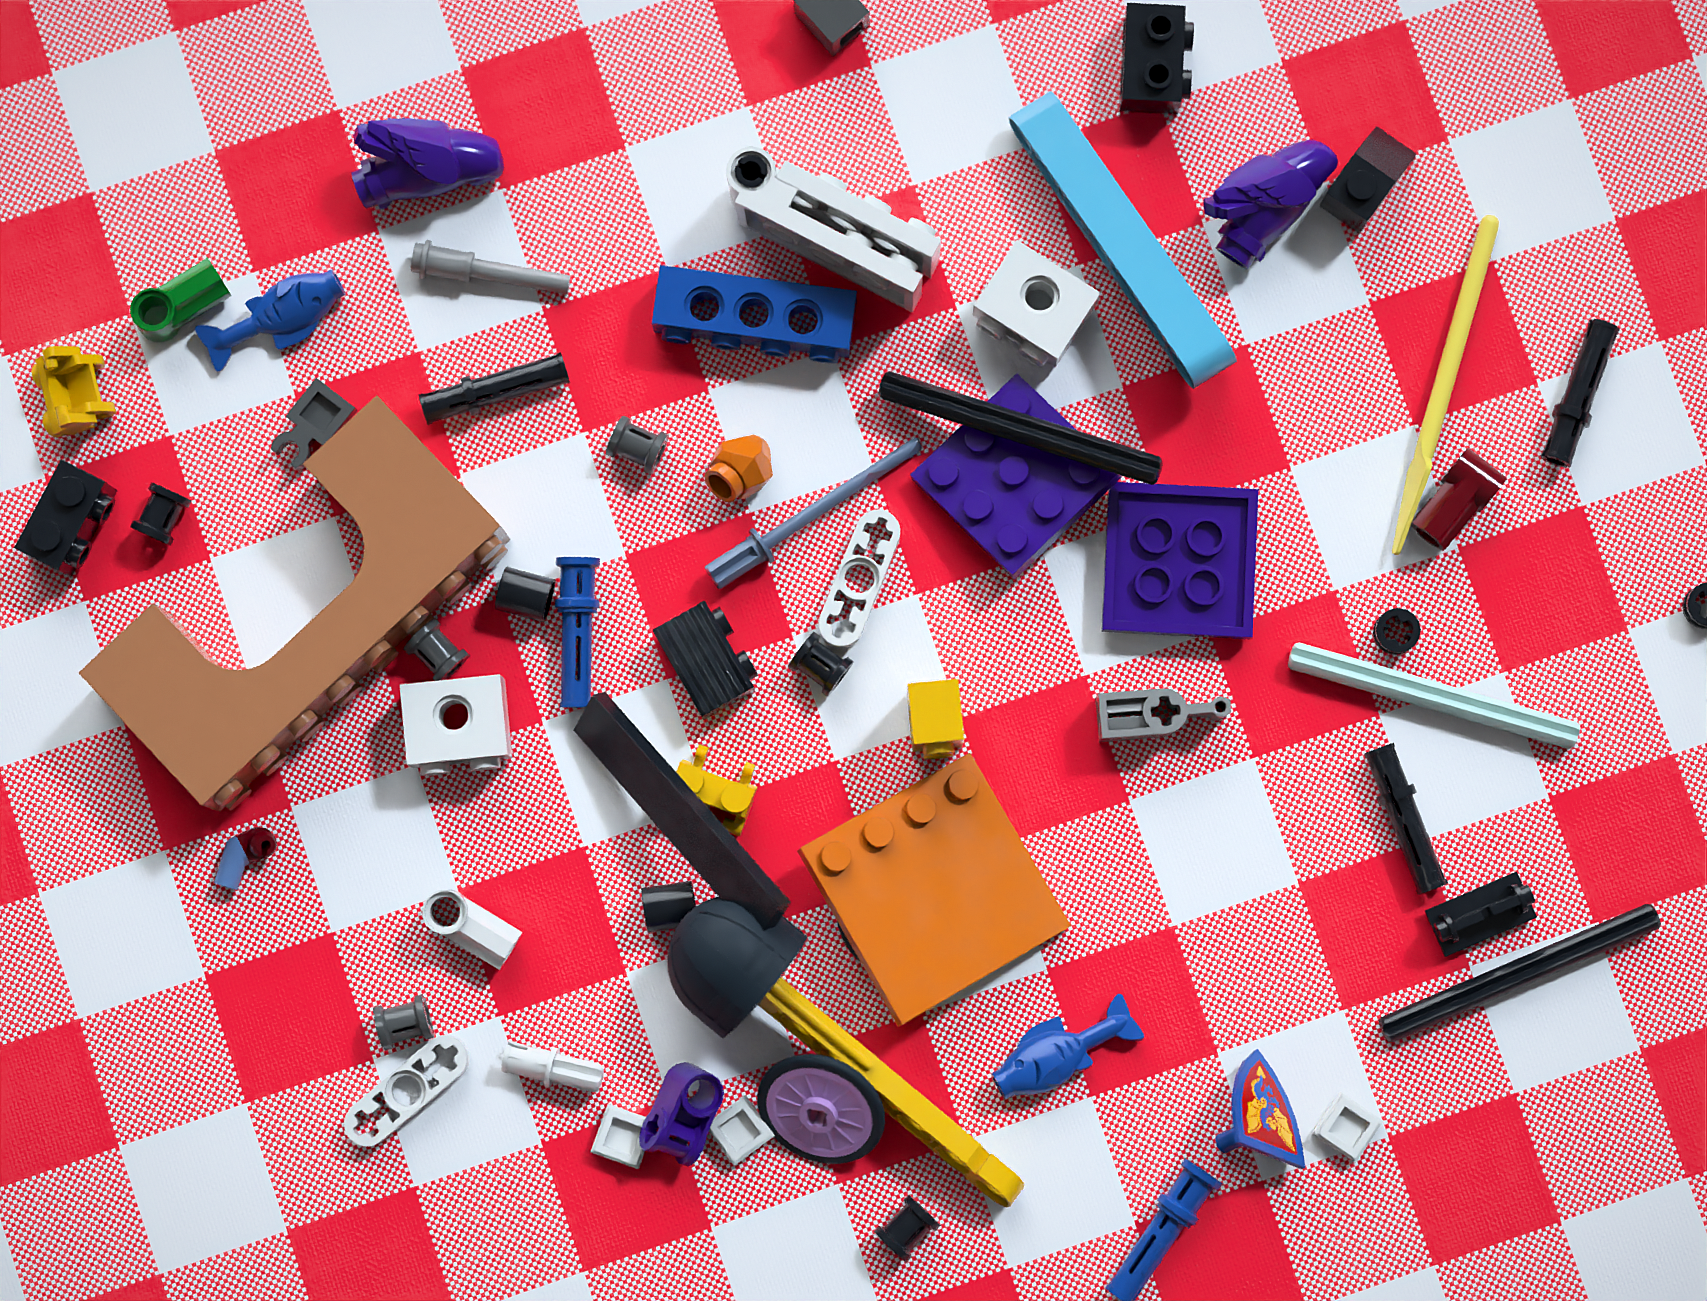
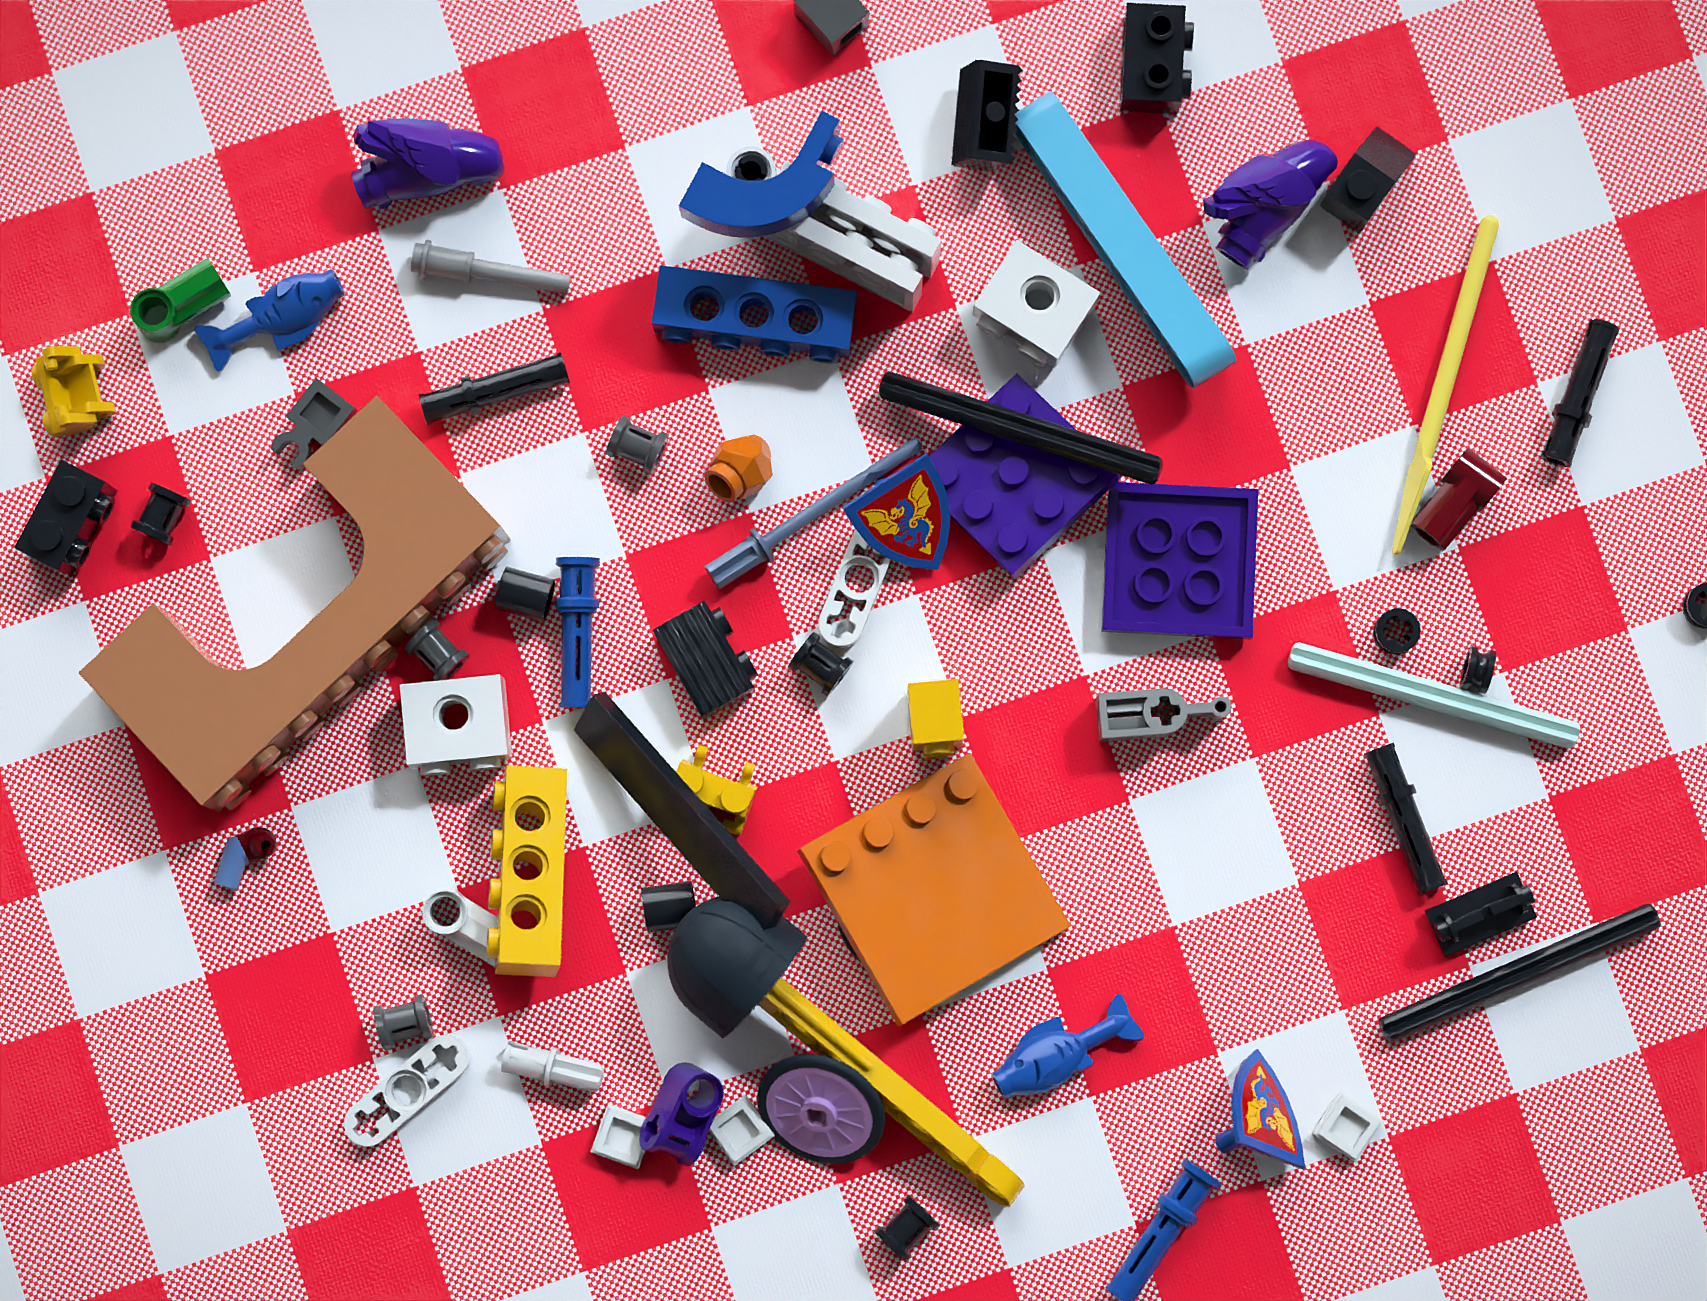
(543, 794): none -> yellow brick
(769, 205): none -> blue arch
(905, 515): none -> shield
(986, 115): none -> black brick
(1478, 669): none -> black bush

